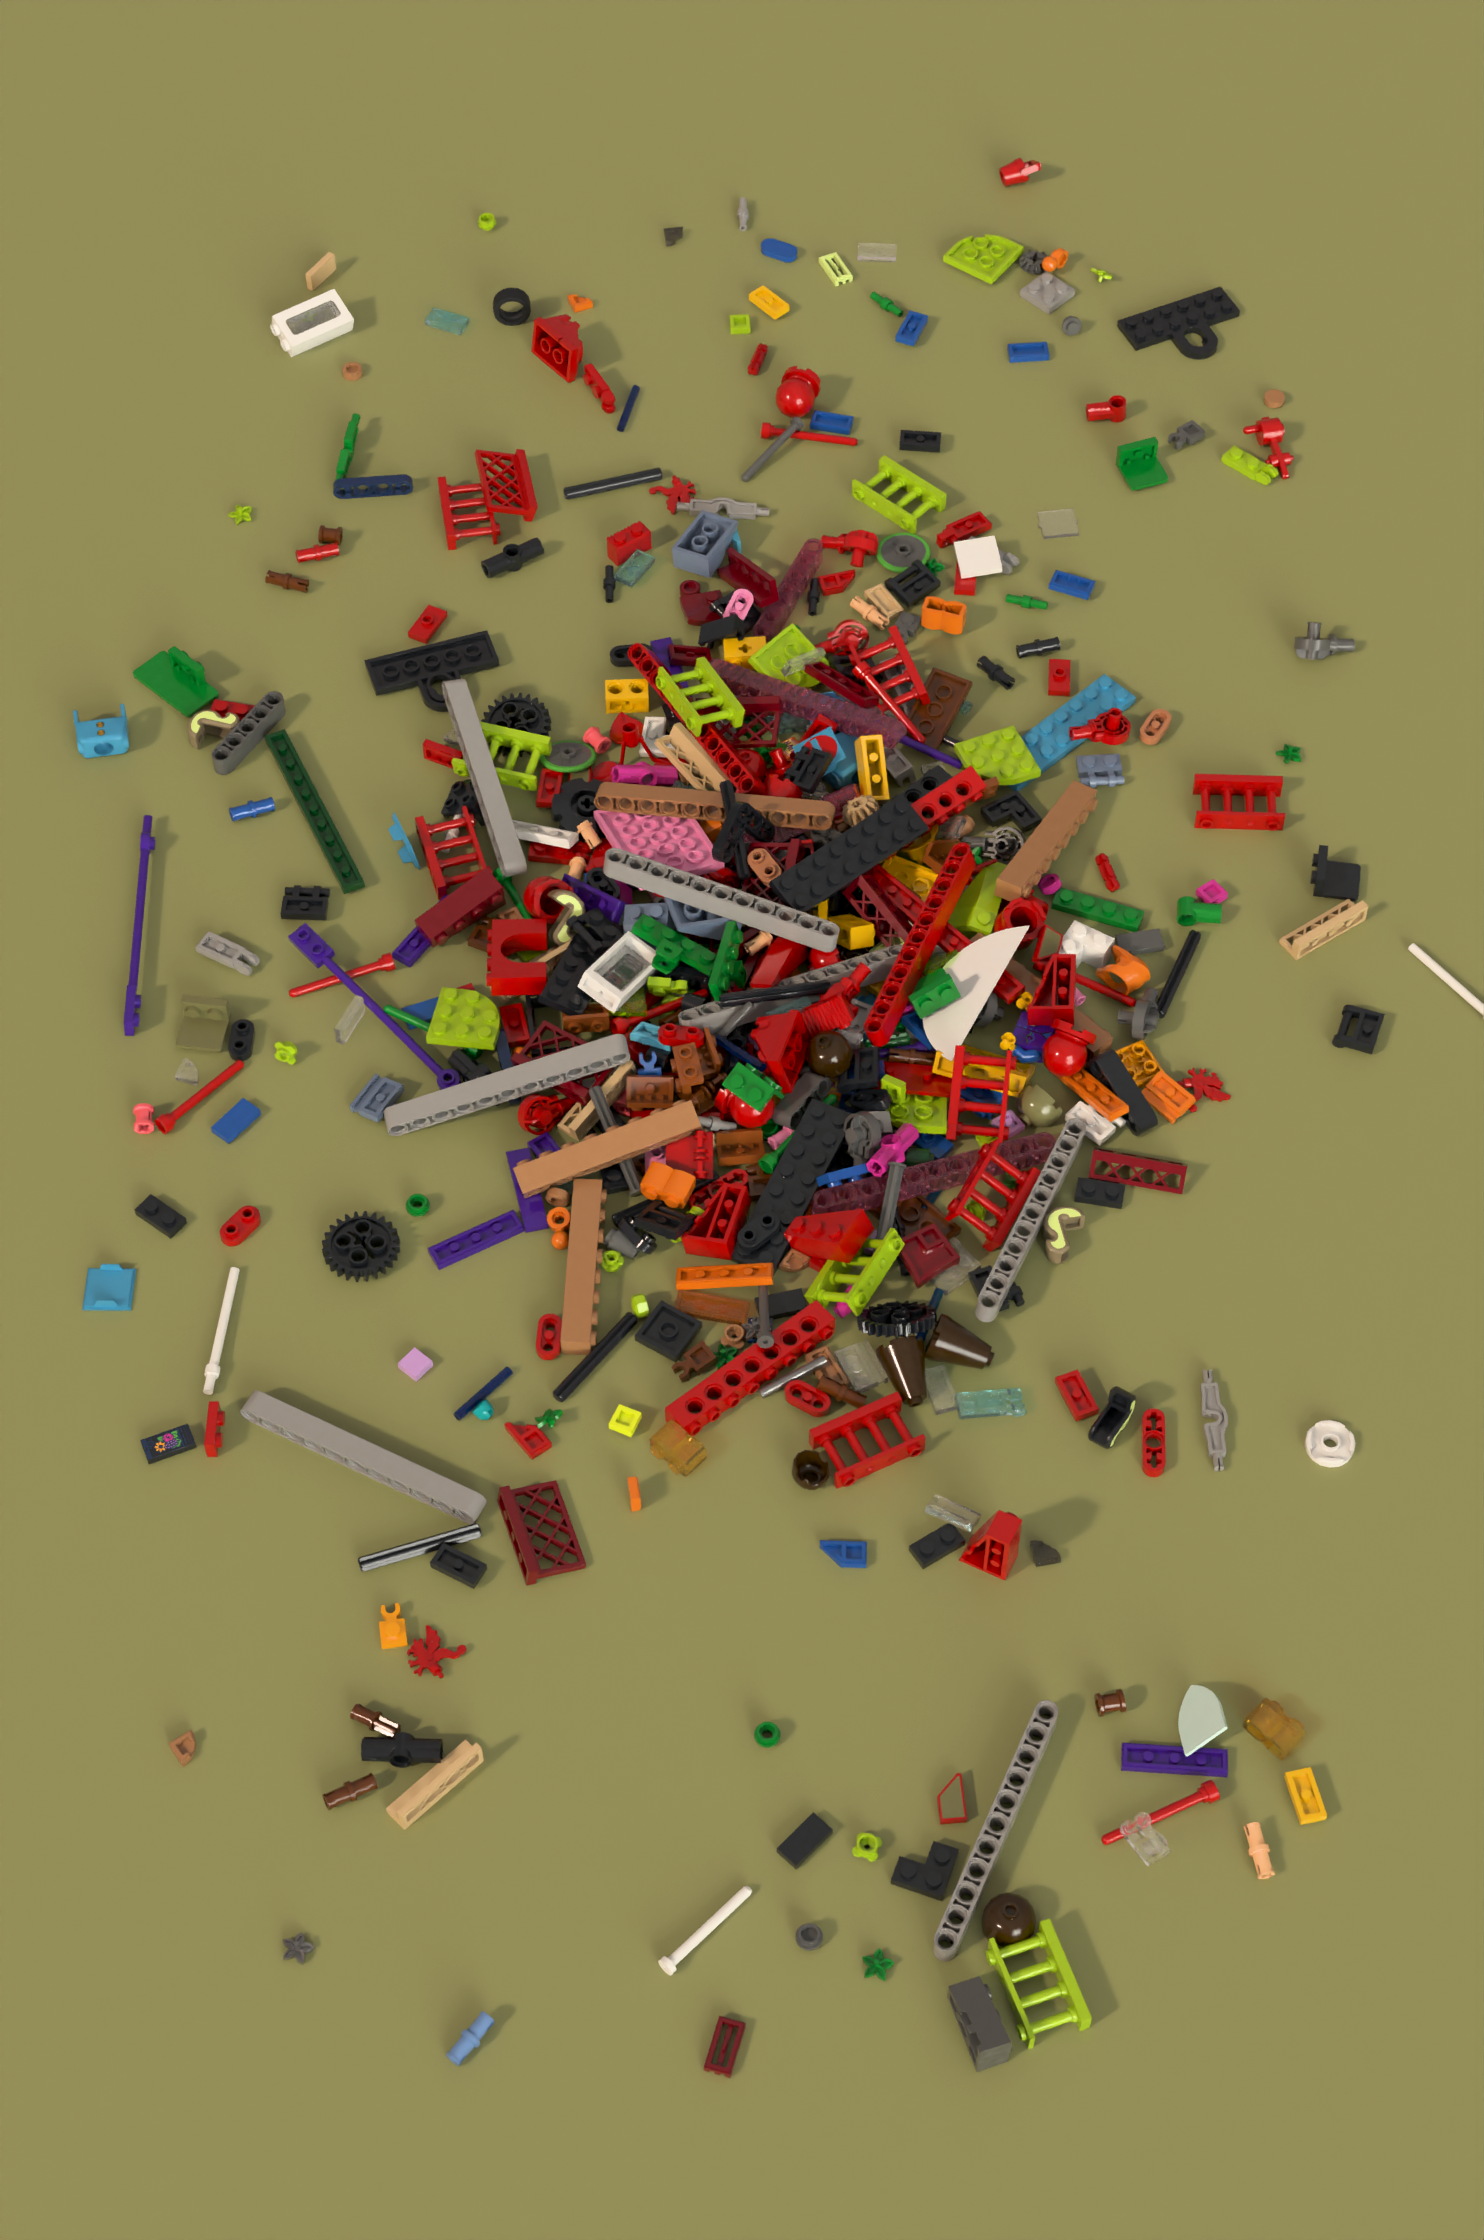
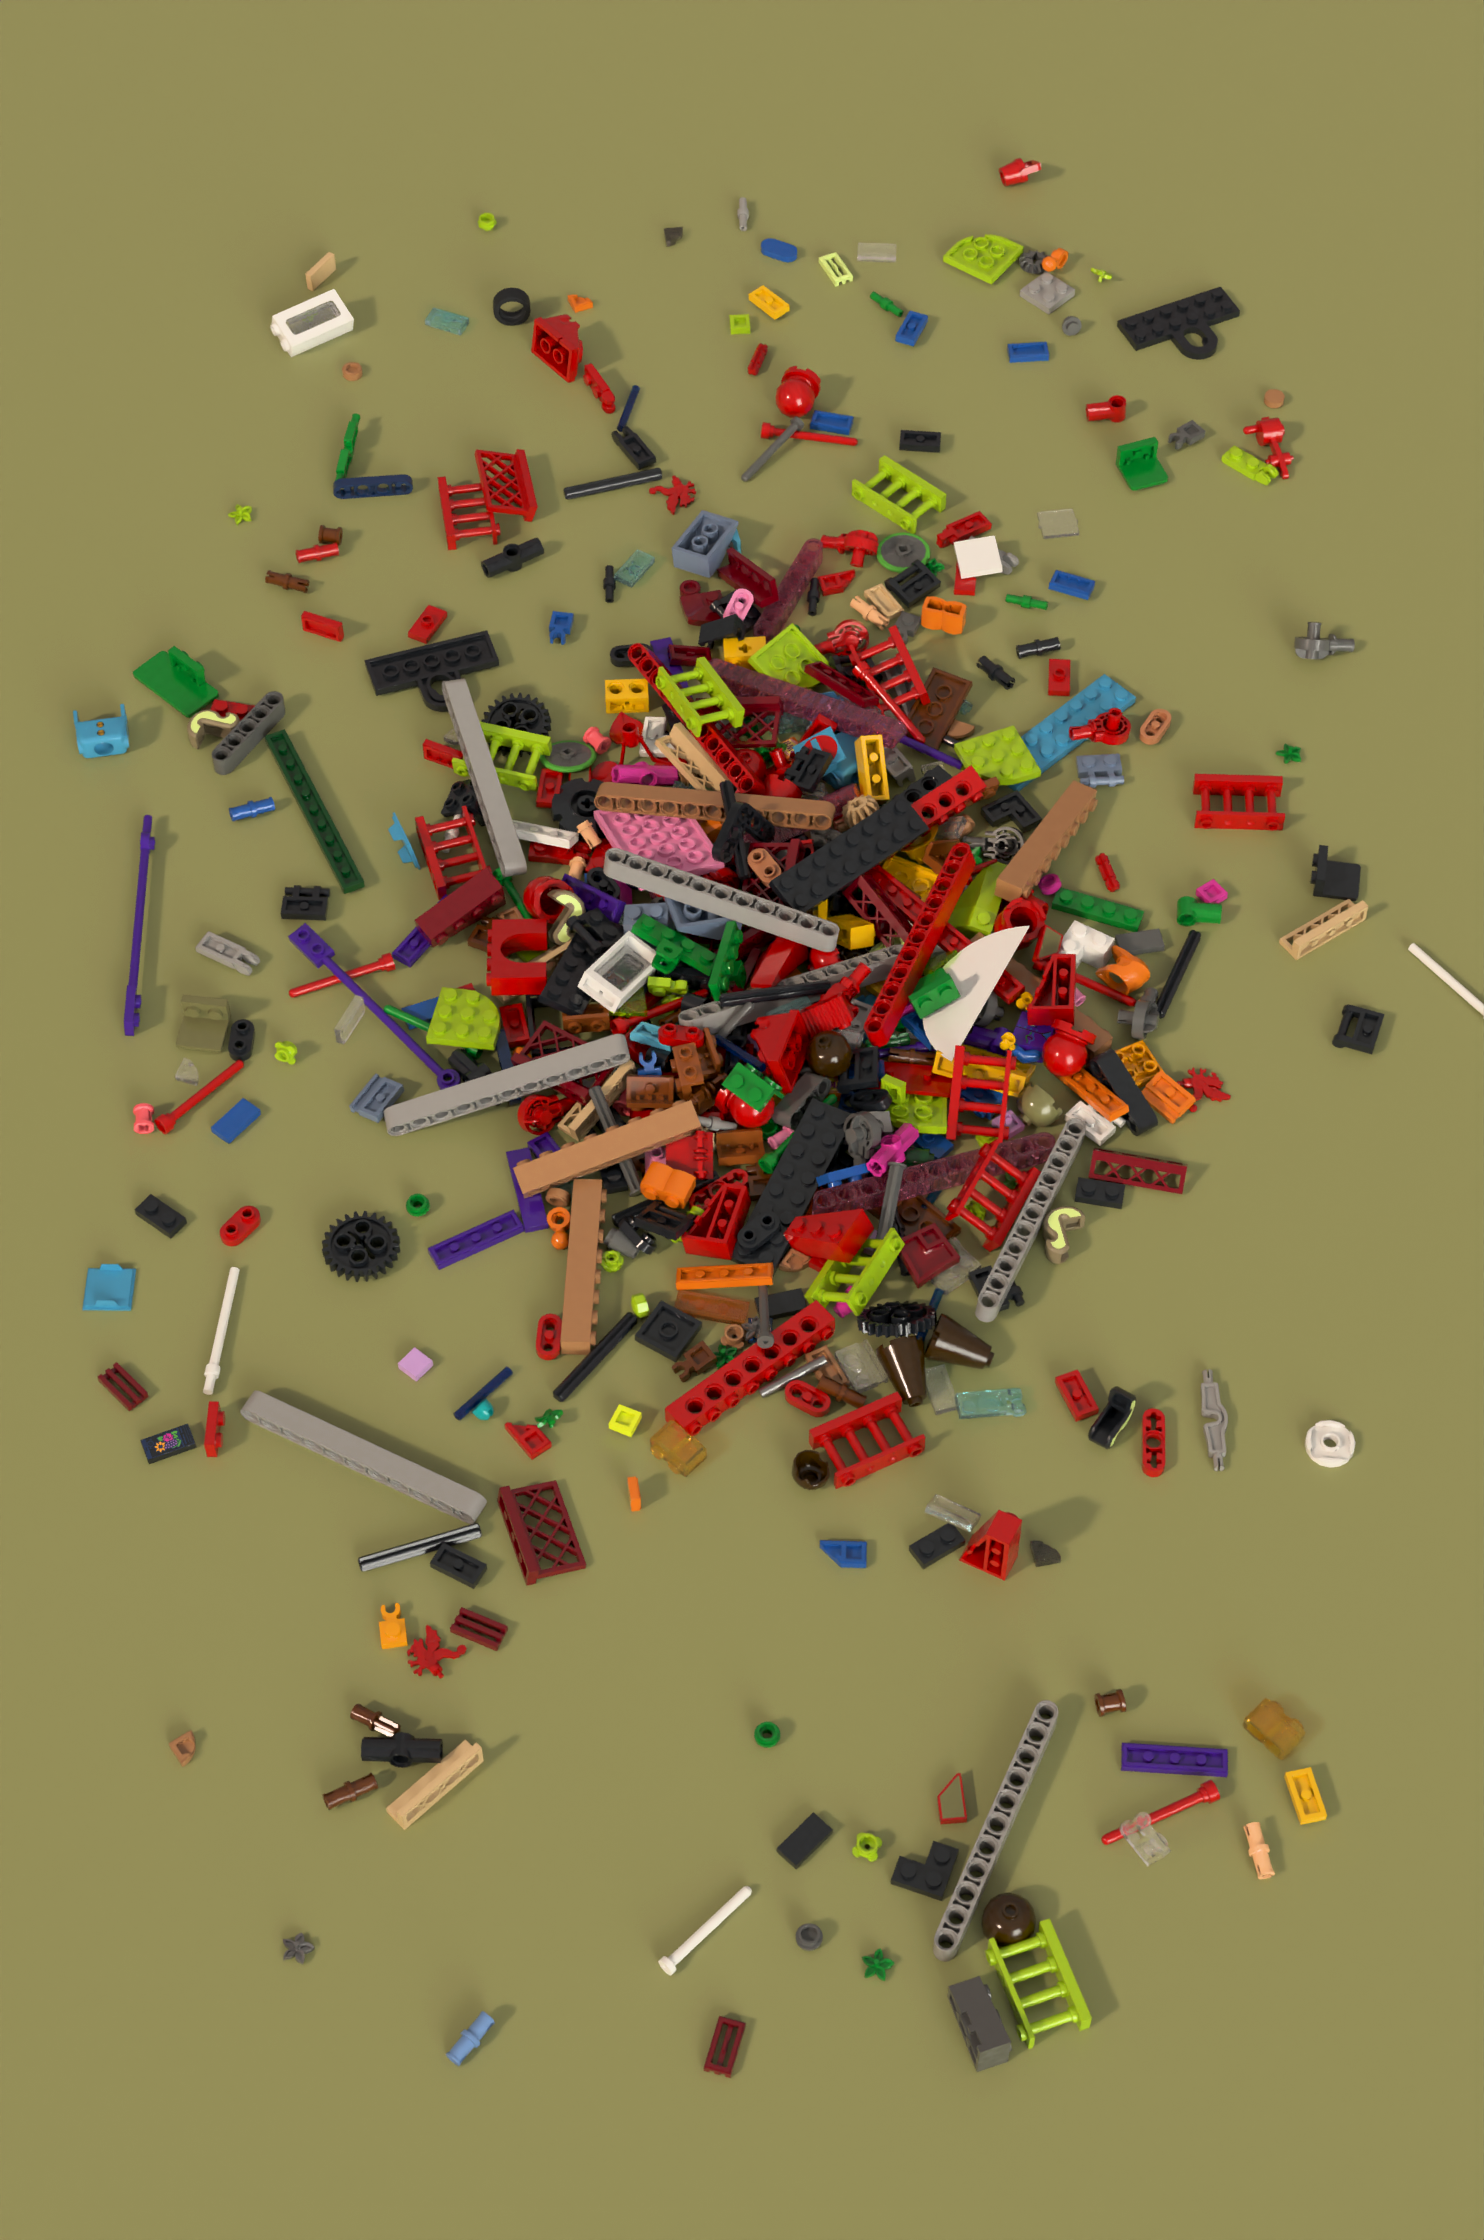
(111, 1373): none -> dark red tile
(322, 626): none -> red tile
(465, 1613): none -> dark red tile
(559, 625): none -> blue plate
(627, 541): red brick -> none
(634, 448): none -> black hinge
(734, 509): light grey piece -> none
(758, 942): light nougat pin -> none
(799, 662): clear tile -> none
(960, 730): none -> medium nougat tile
(987, 1039): none -> dark purple piece
(1200, 1718): light aqua shield -> none

